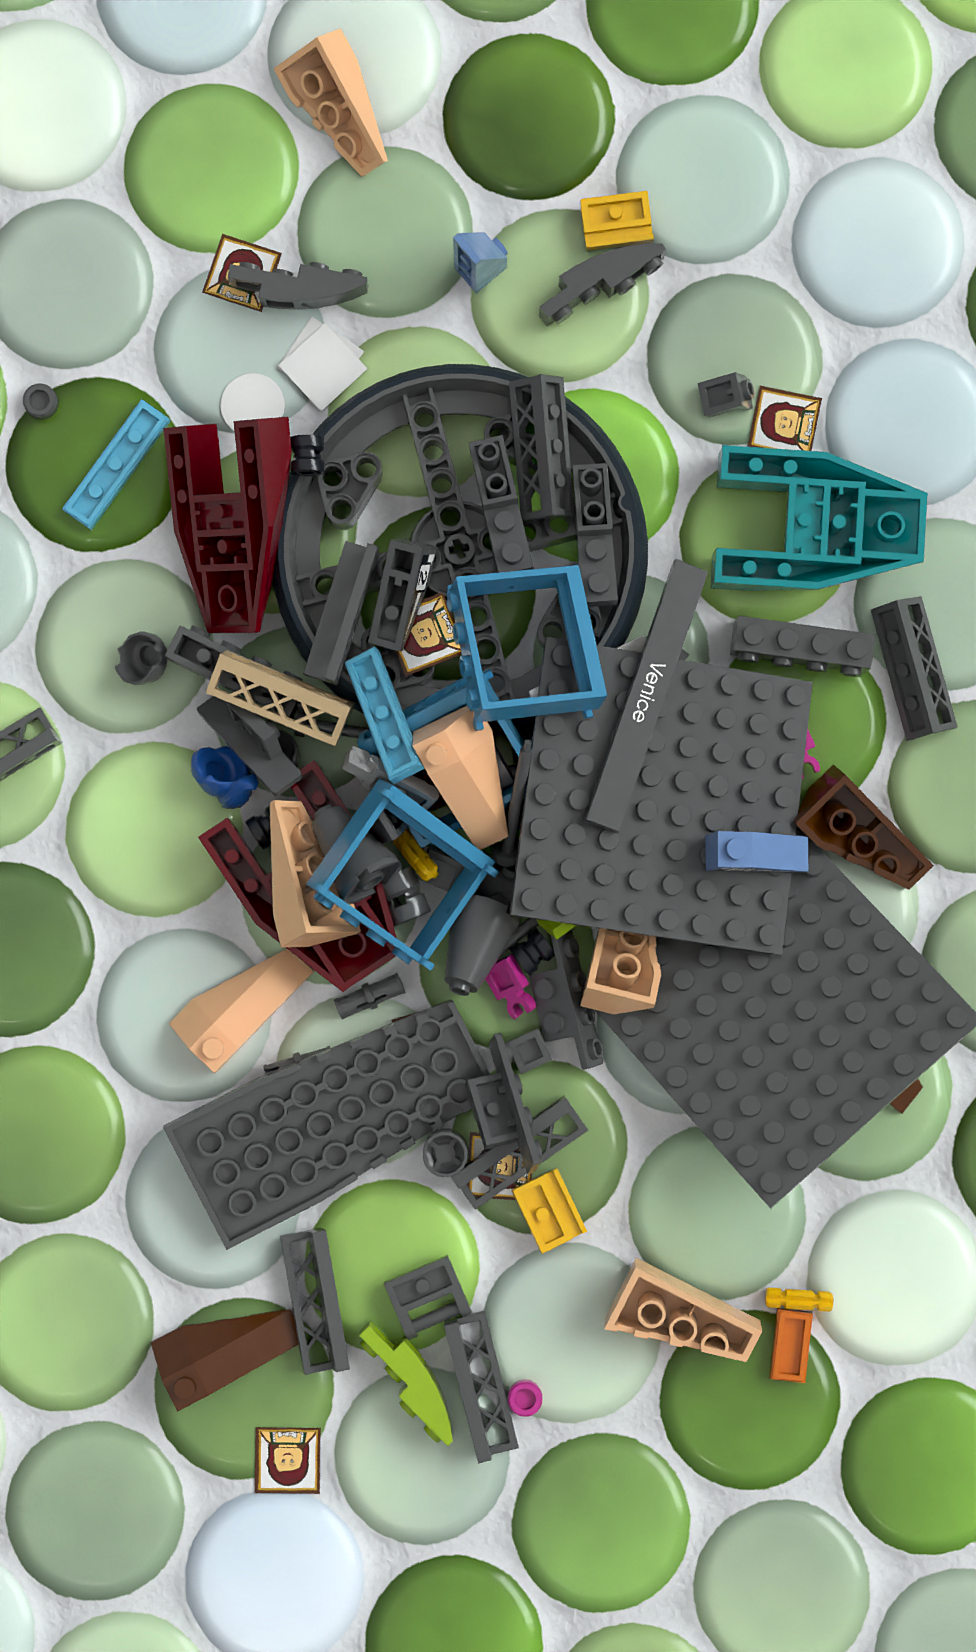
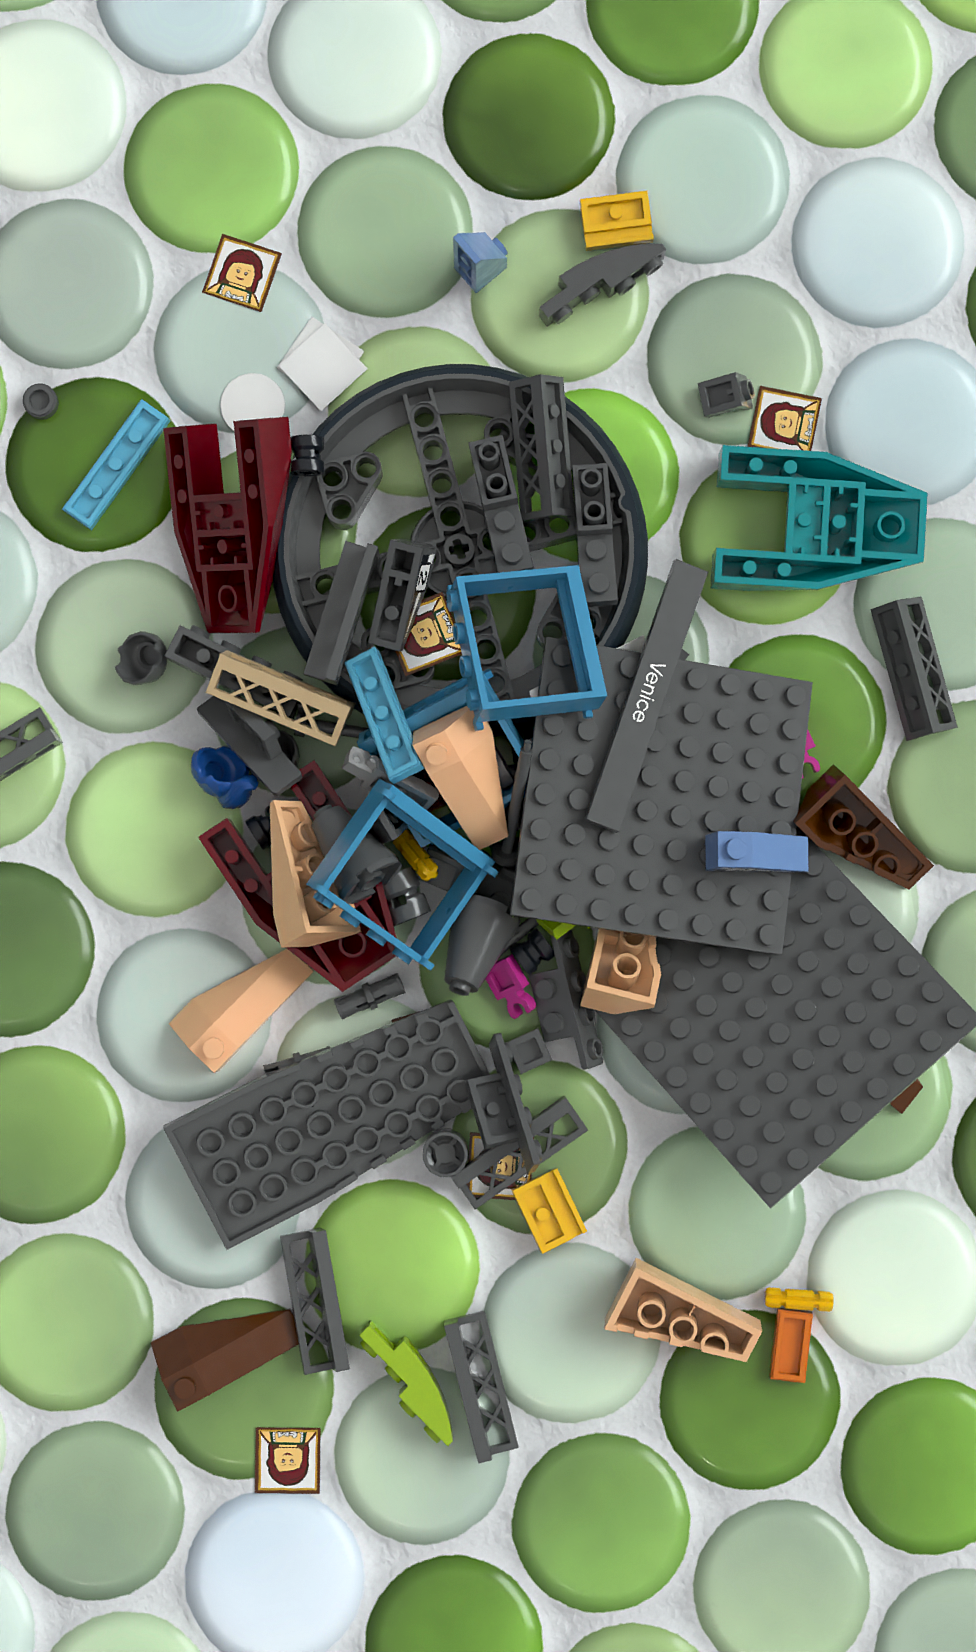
(311, 289): dark grey slope -> none
(331, 89): light nougat wedge -> none
(423, 1286): dark grey plate -> none
(525, 1398): dark pink tile -> none
(802, 645): dark grey brick -> none

